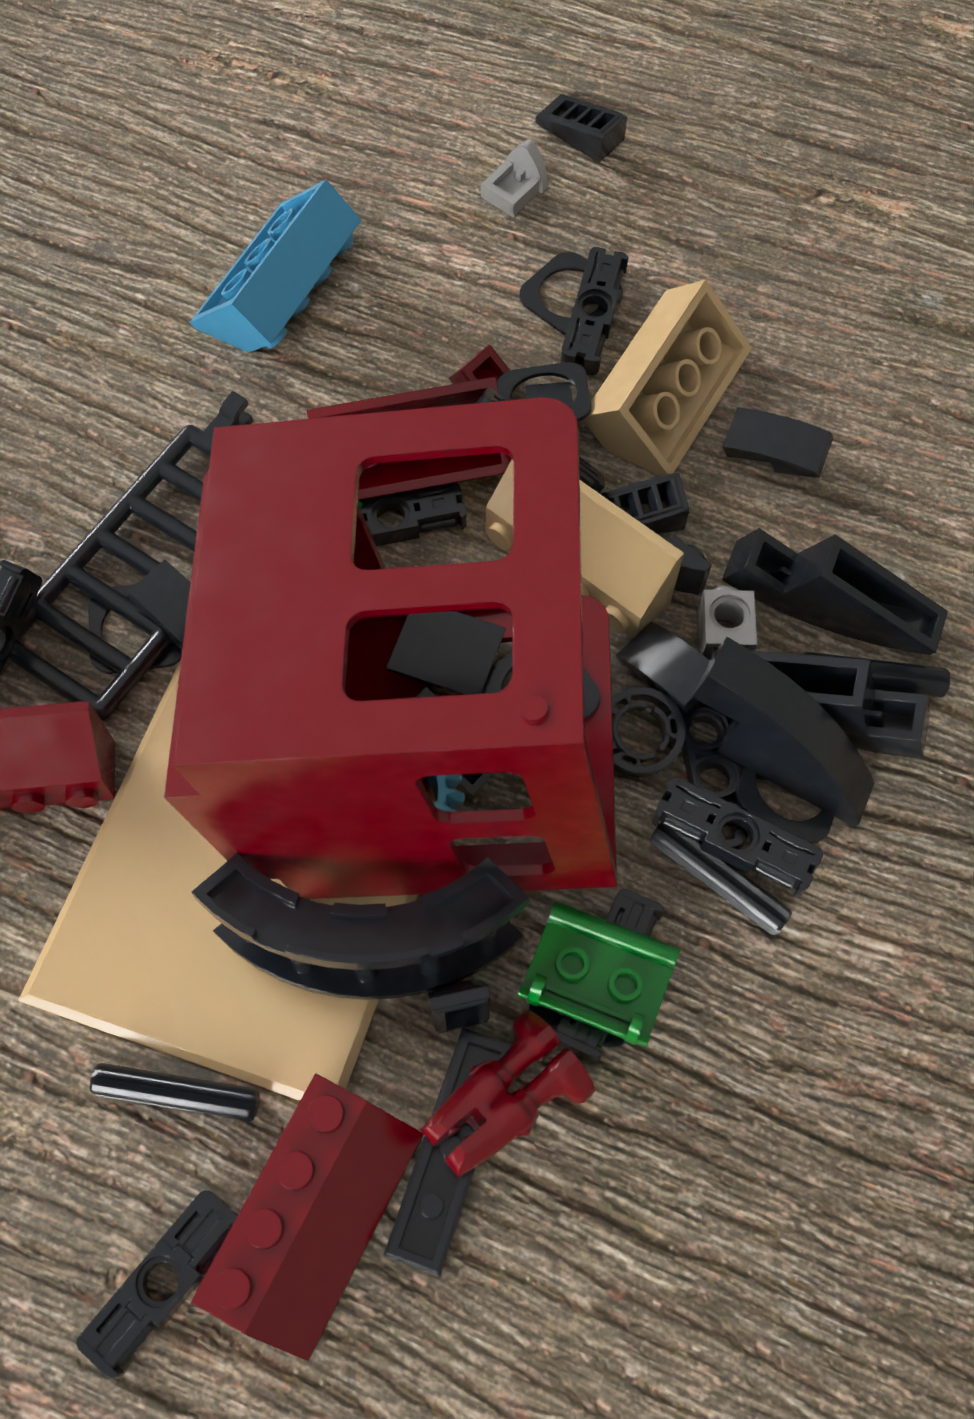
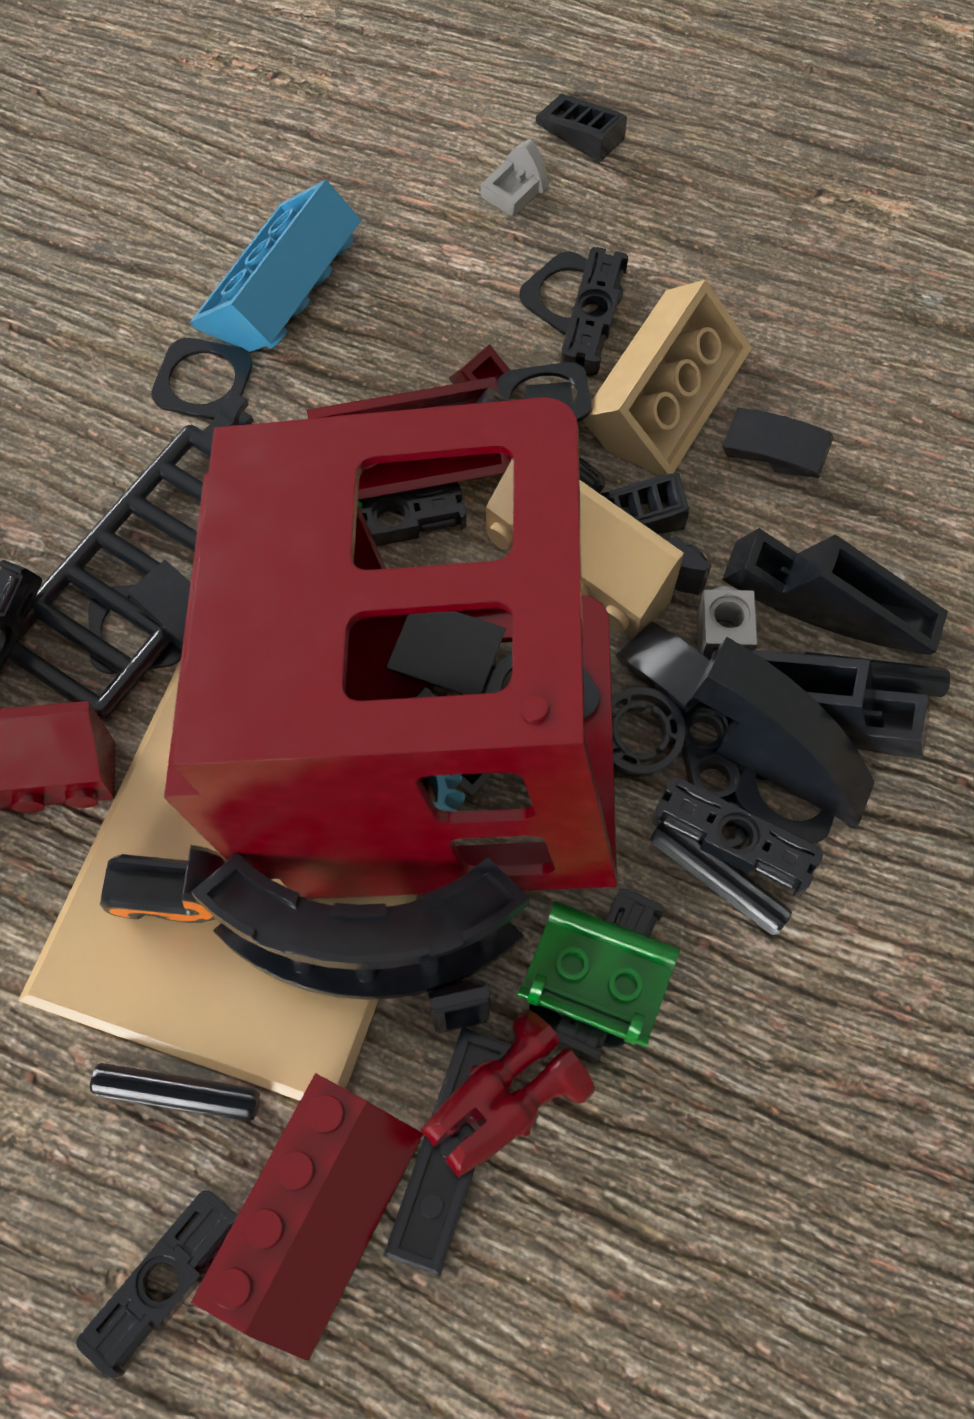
(158, 886): none -> black animal
(186, 347): none -> black piece

